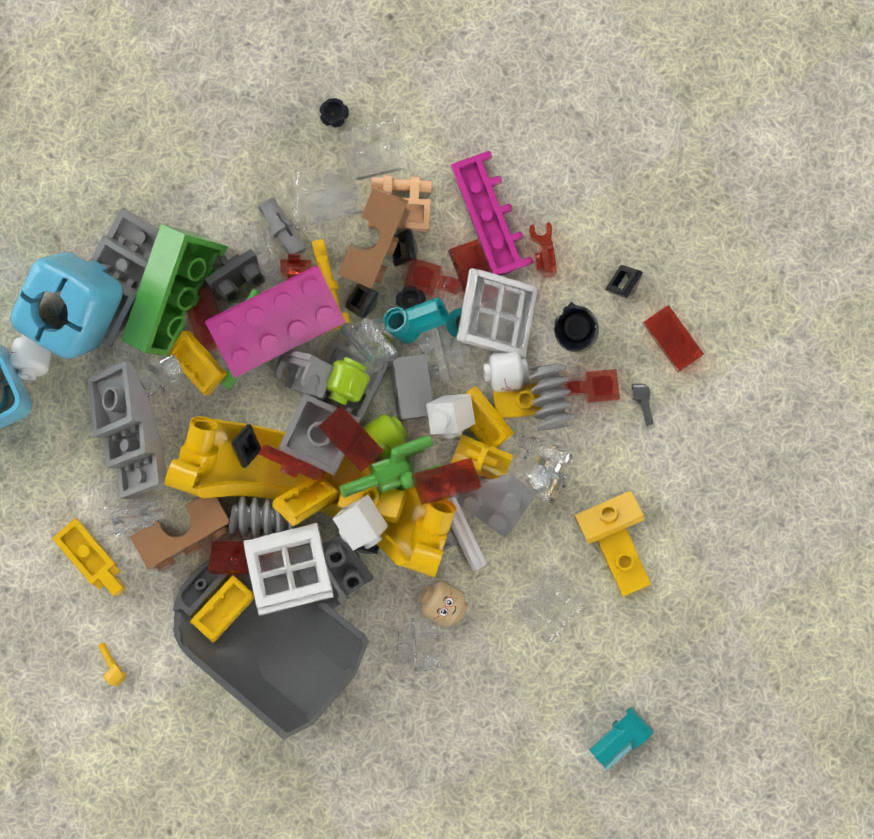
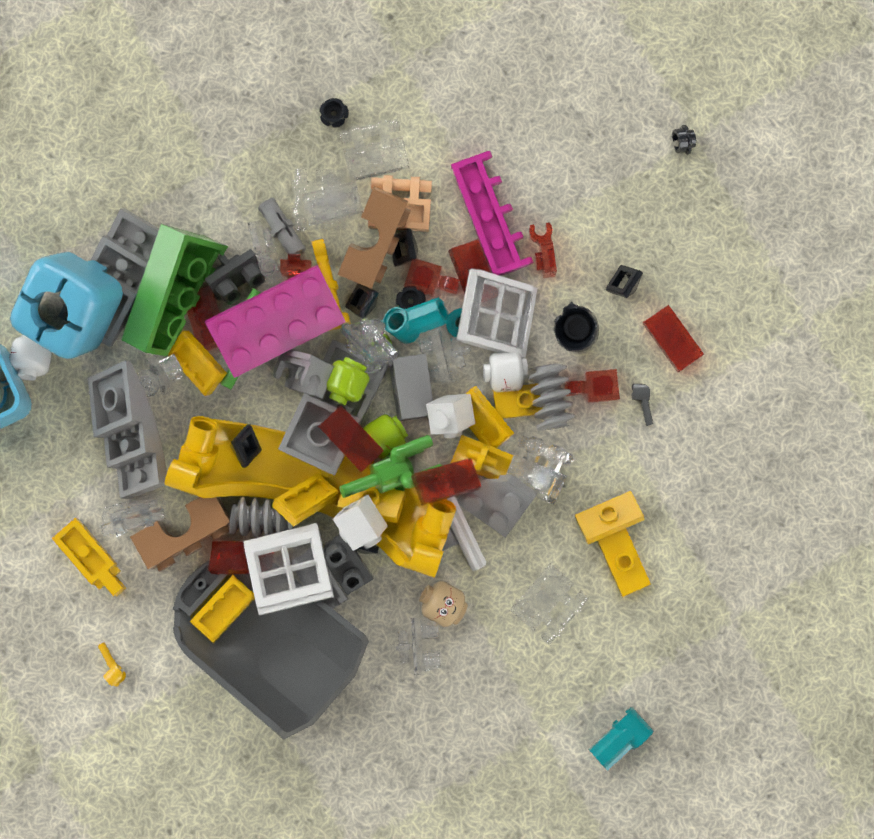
(291, 465): clear red plate -> none
(686, 139): none -> black plate

